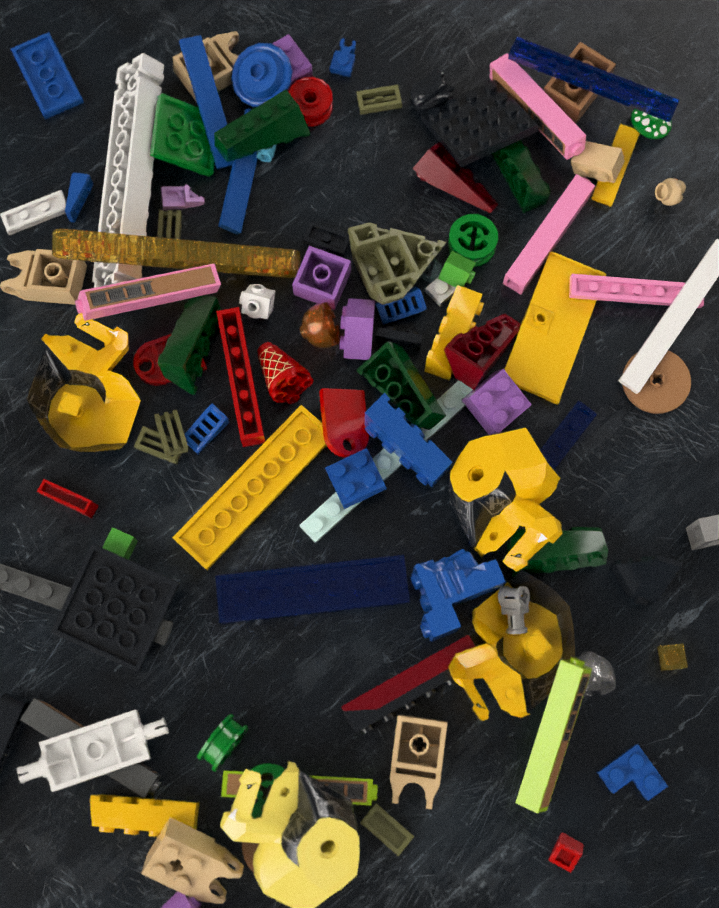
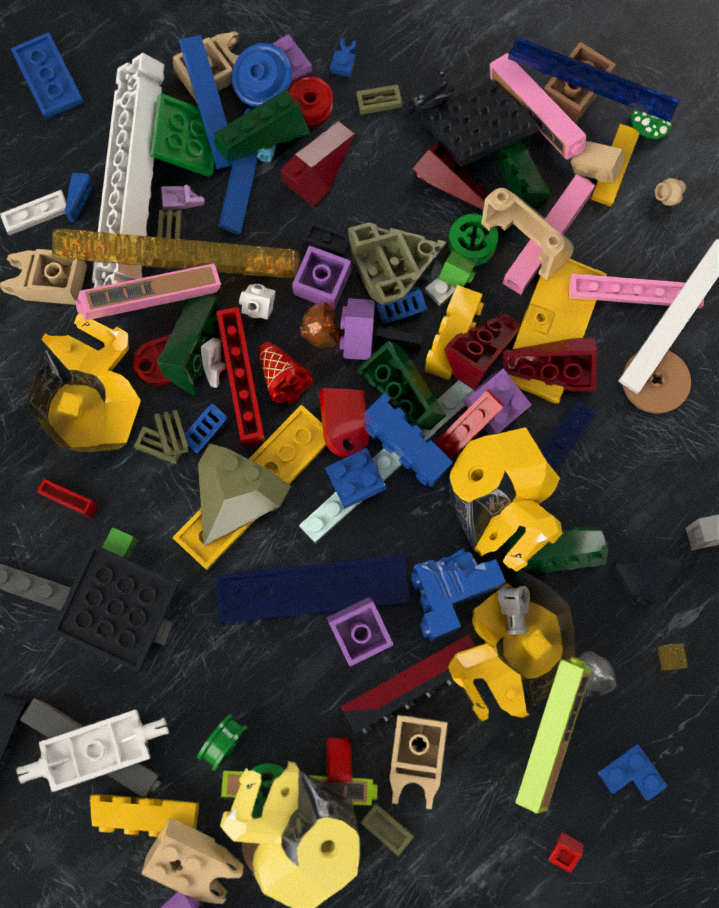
(211, 361): none -> white slope
(235, 492): none -> olive wedge
(317, 164): none -> dark red wedge
(339, 760): none -> red tile
(360, 631): none -> medium lavender brick
(469, 424): none -> plate
(506, 208): none -> tan windscreen
(561, 363): none -> dark red wedge

